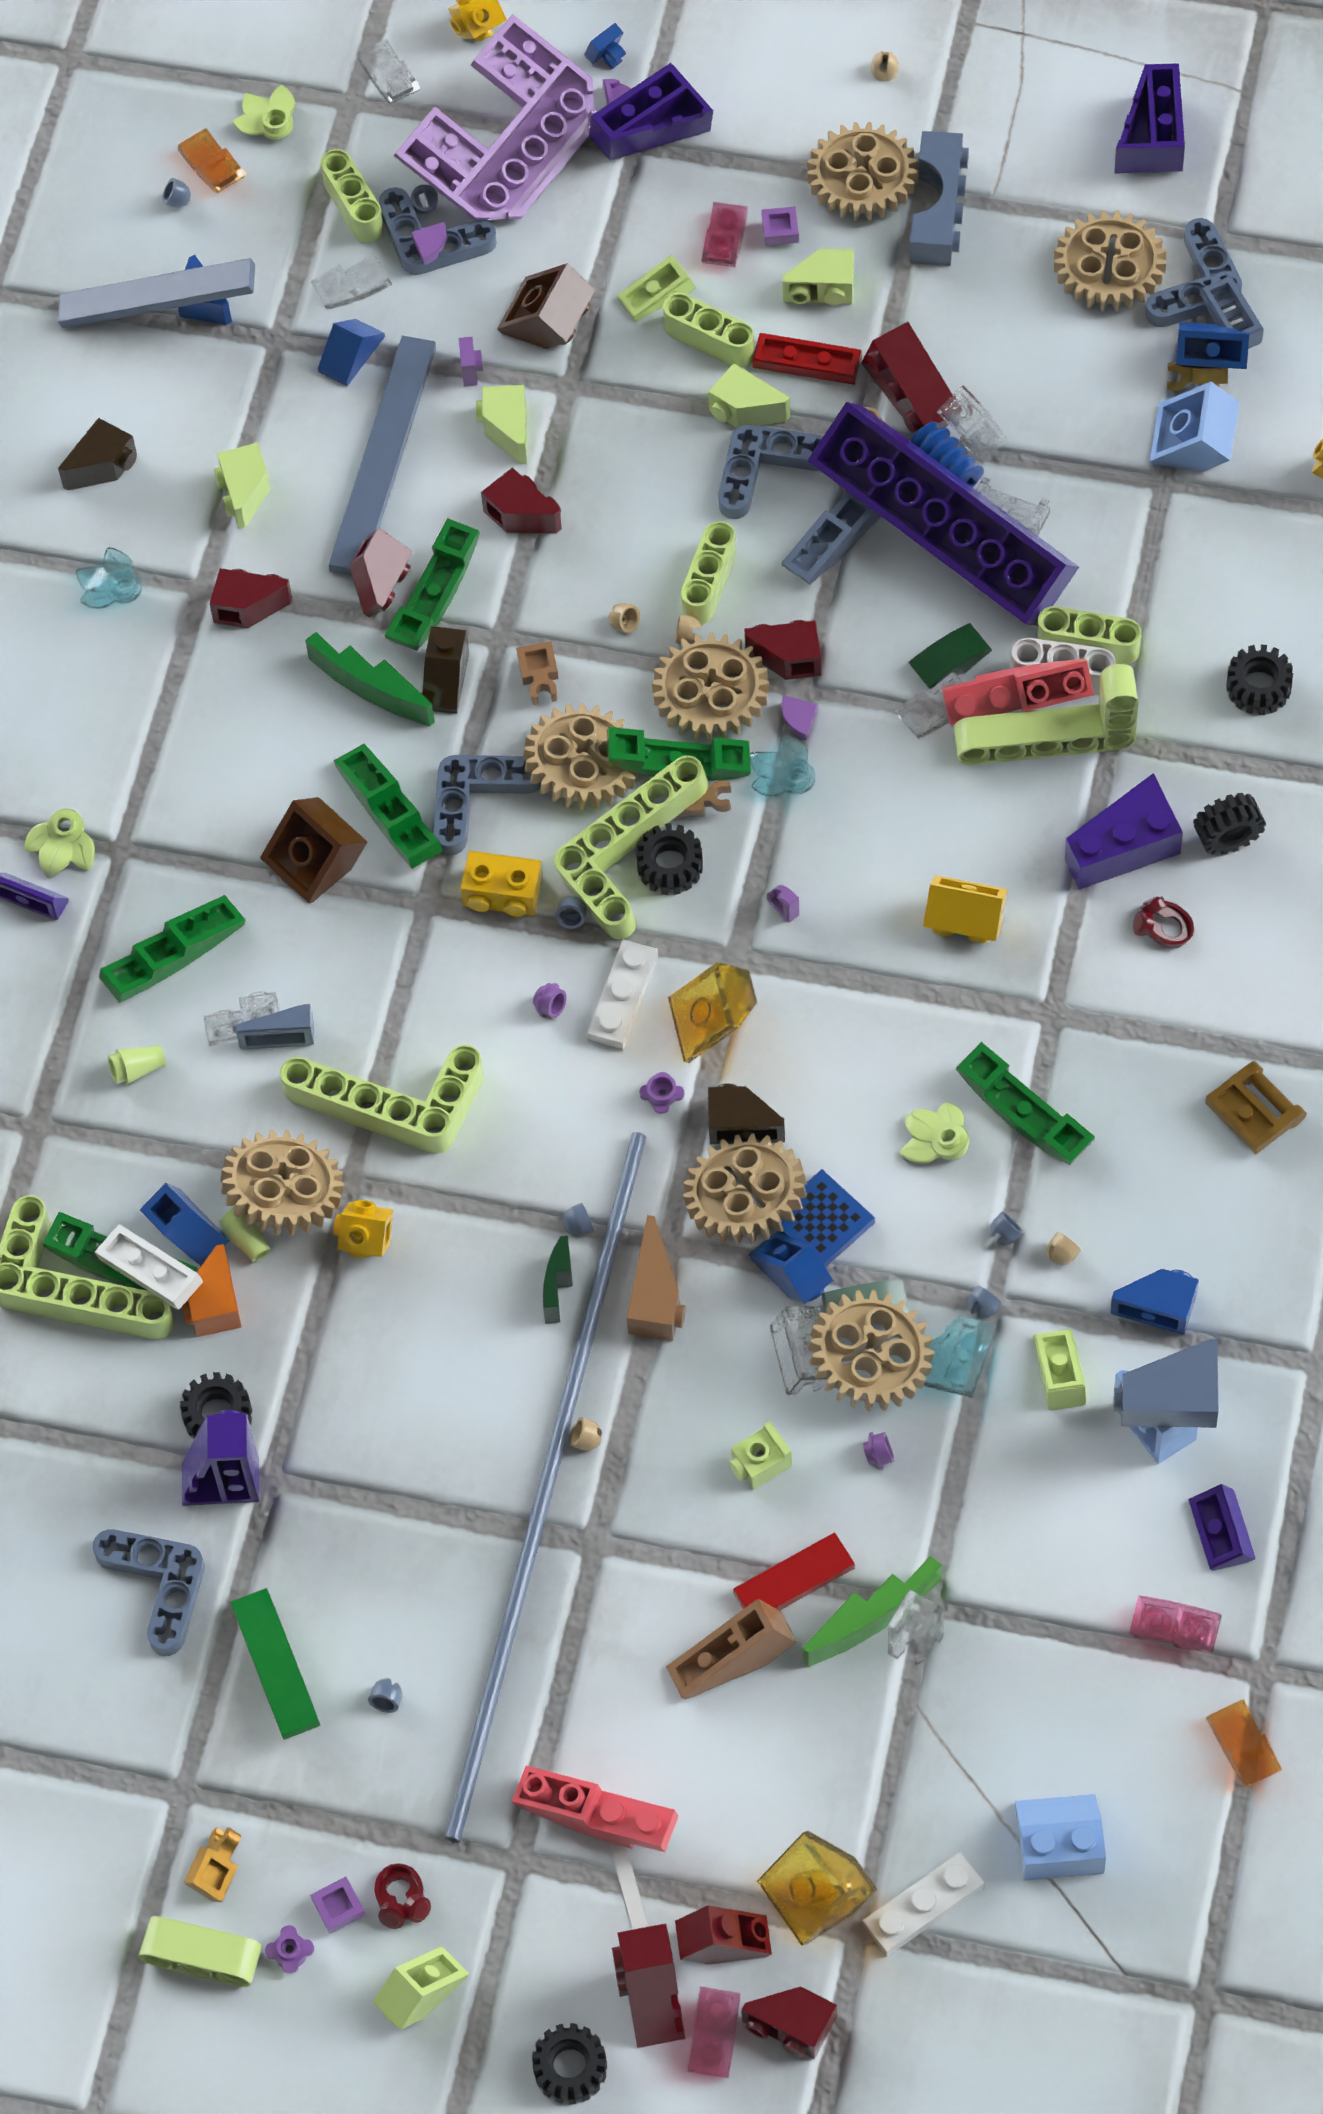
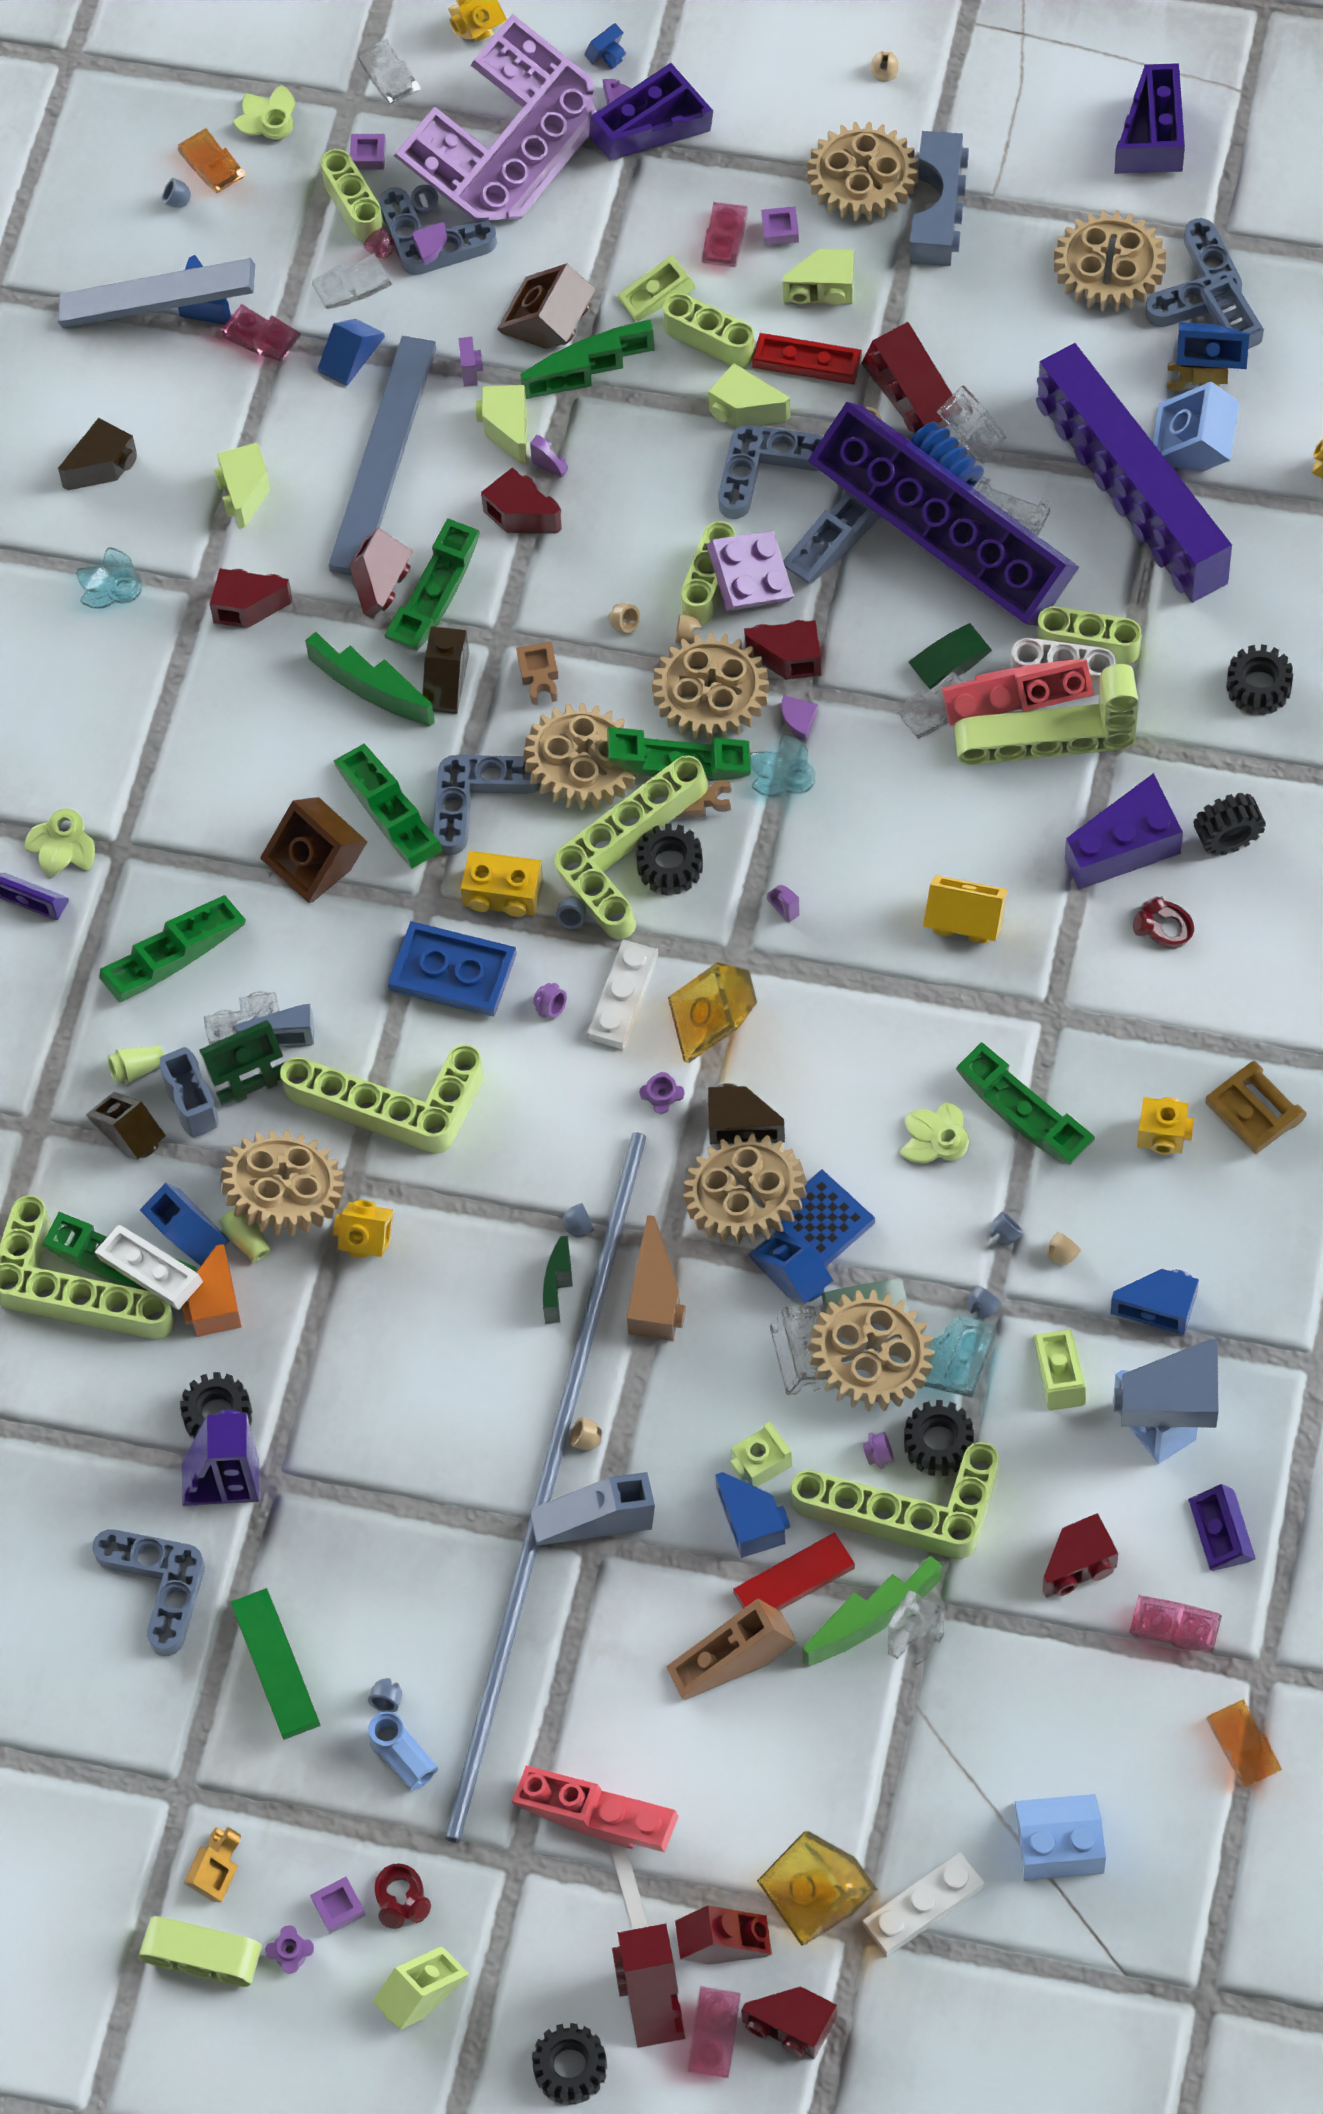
(127, 1125): none -> dark brown slope
(189, 1092): none -> sand blue brick
(240, 1054): none -> dark green plate
(263, 336): none -> clear pink slope
(368, 151): none -> medium lavender plate
(380, 243): none -> clear pink hinge
(402, 1752): none -> light blue piece
(452, 968): none -> blue plate
(545, 458): none -> medium lavender tile
(598, 1510): none -> sand blue slope
(600, 353): none -> green slope
(750, 570): none -> plate
(751, 1515): none -> blue slope
(904, 1508): none -> yellowish green beam
(931, 1417): none -> black tyre
(1080, 1554): none -> dark red slope
(1133, 473): none -> dark purple brick
(1164, 1125): none -> yellow brick

